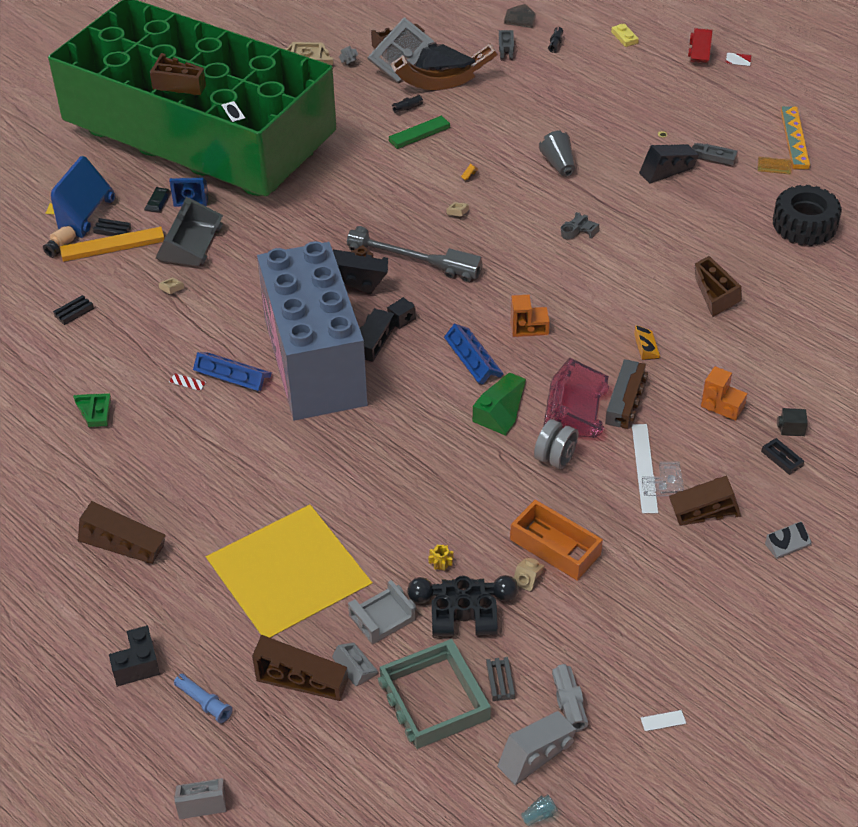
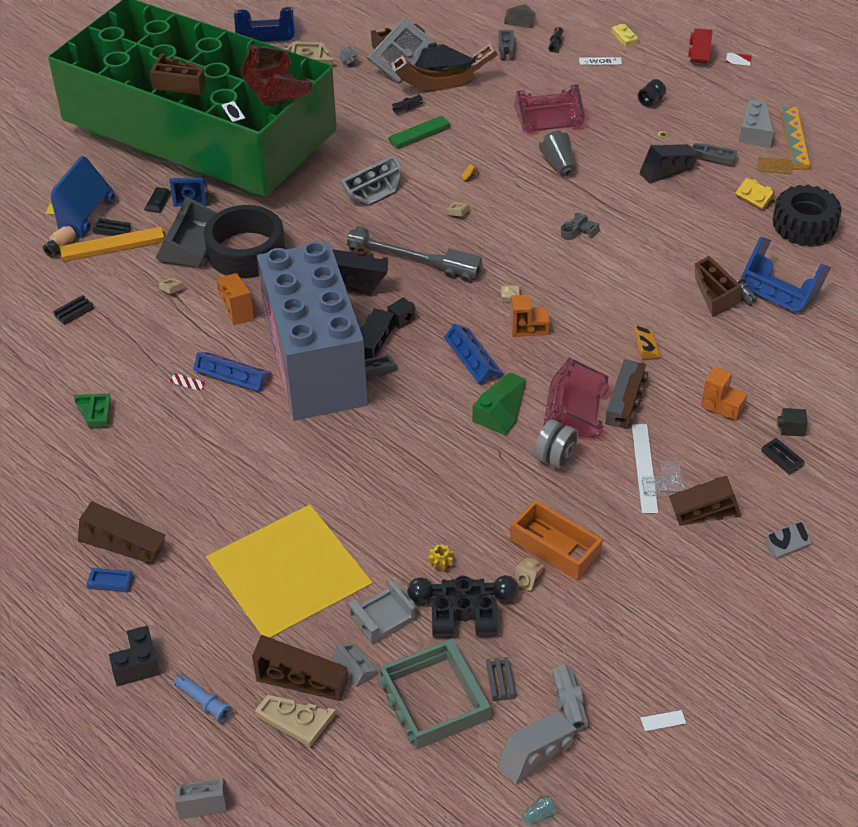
(110, 580): none -> blue tile
(236, 298): none -> orange wedge
(237, 221): none -> black tyre
(266, 30): none -> clear blue windscreen
(268, 76): none -> clear red windscreen
(296, 720): none -> tan wing
(373, 181): none -> light grey wedge
(379, 365): none -> dark grey tile
(507, 291): none -> tan tile
(550, 110): none -> clear pink windscreen
(600, 61): none -> white sticker
(651, 93): none -> black wheel
(747, 294): none -> dark grey pin
(755, 193): none -> yellow bracket
(756, 125): none -> light grey wedge
(762, 283): none -> blue windscreen

